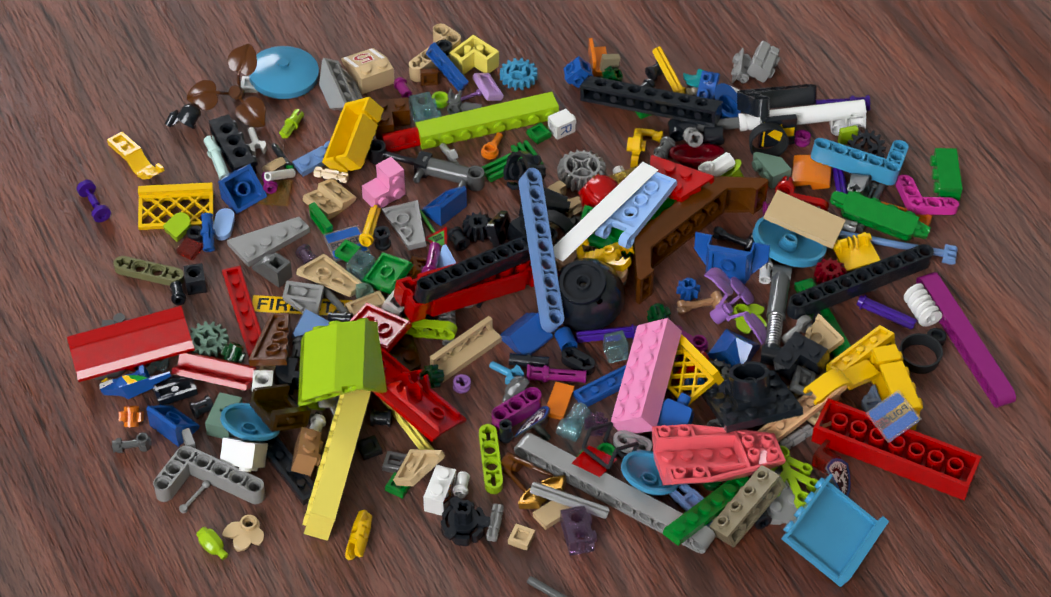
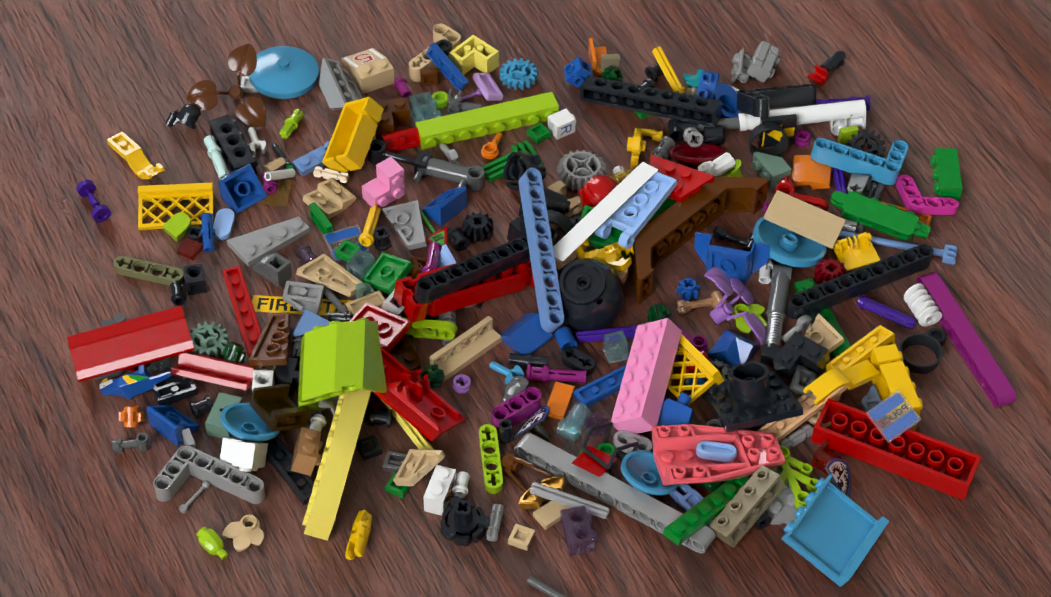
(498, 228): black wing -> none
(716, 451): none -> light blue tile
(822, 72): none -> piece

